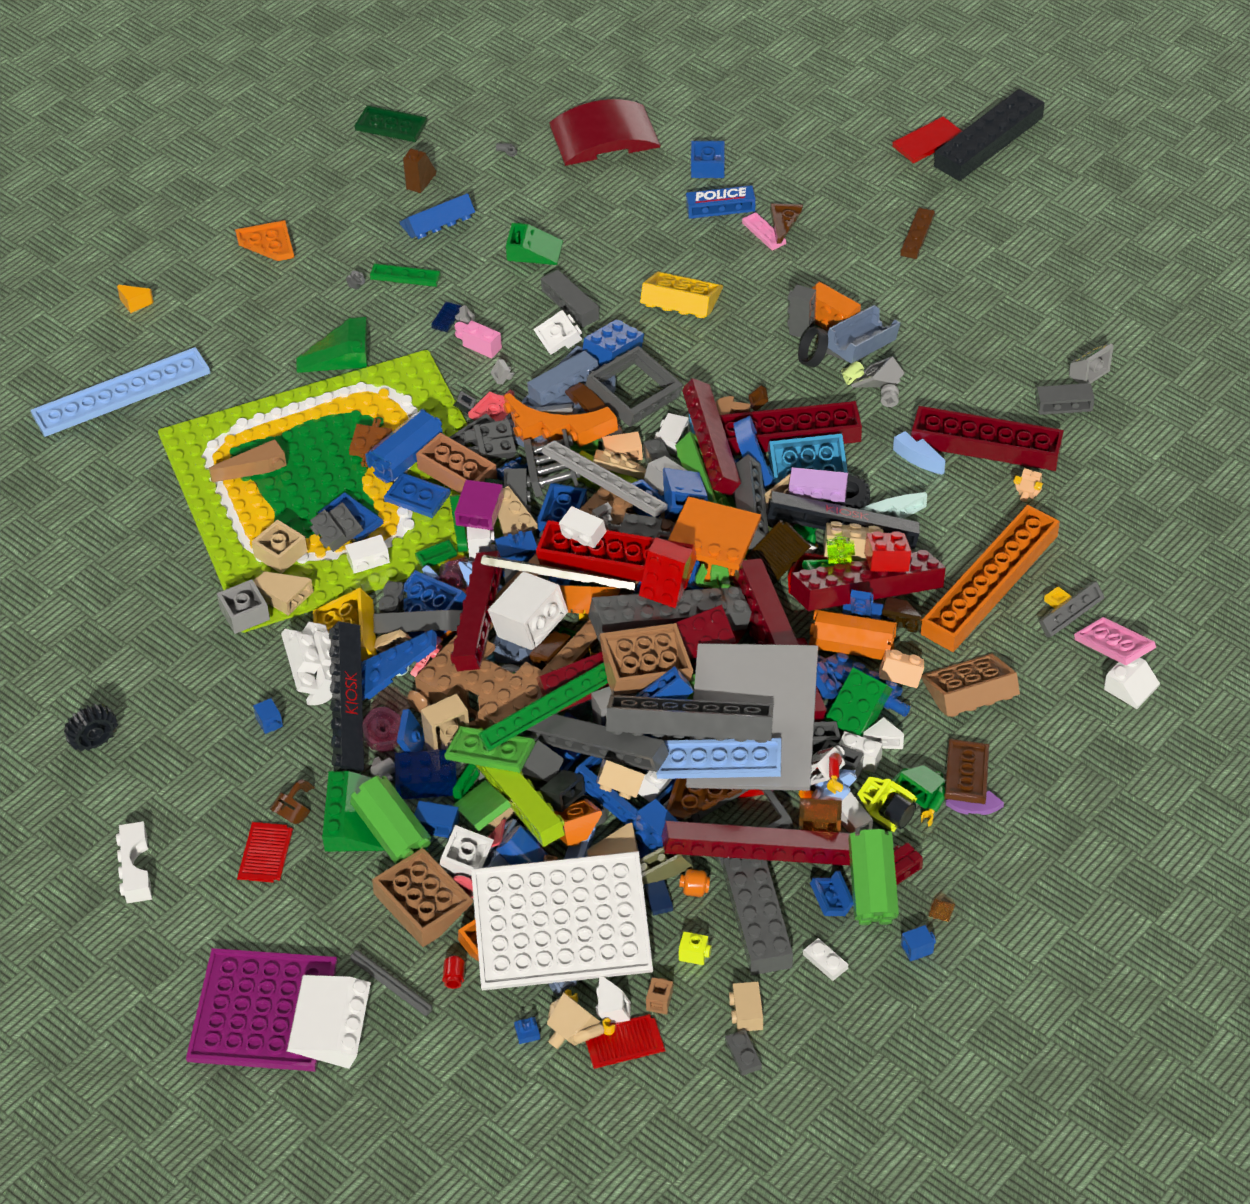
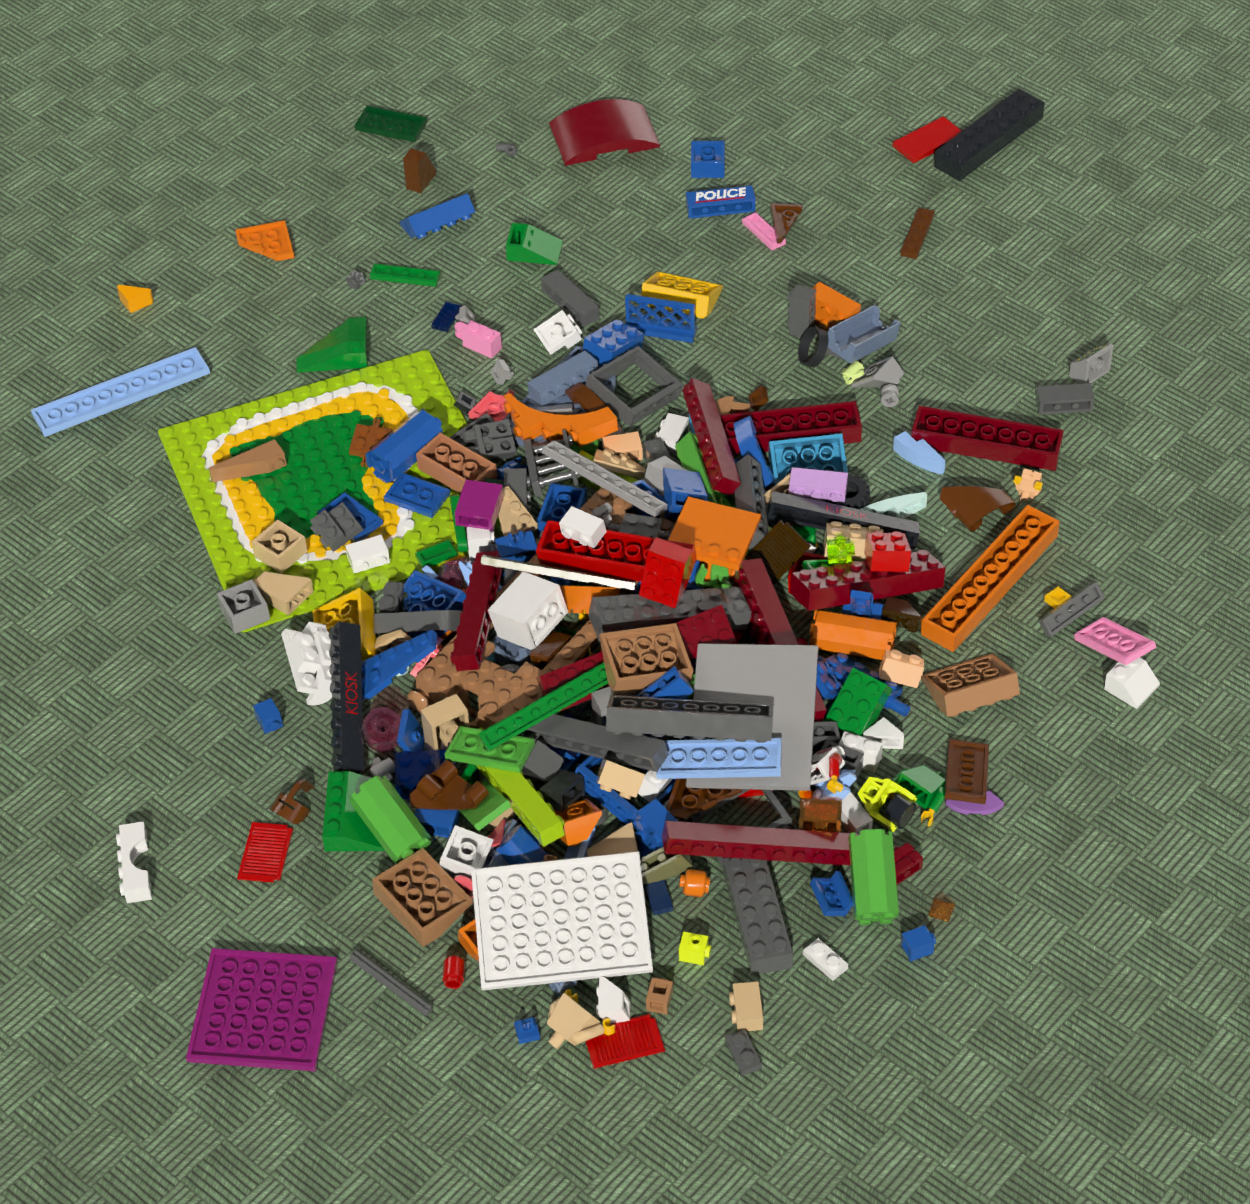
(90, 727): black gear -> none
(329, 1018): white slope -> none
(447, 791): none -> reddish brown panel
(659, 328): none -> blue fence
(974, 502): none -> reddish brown panel

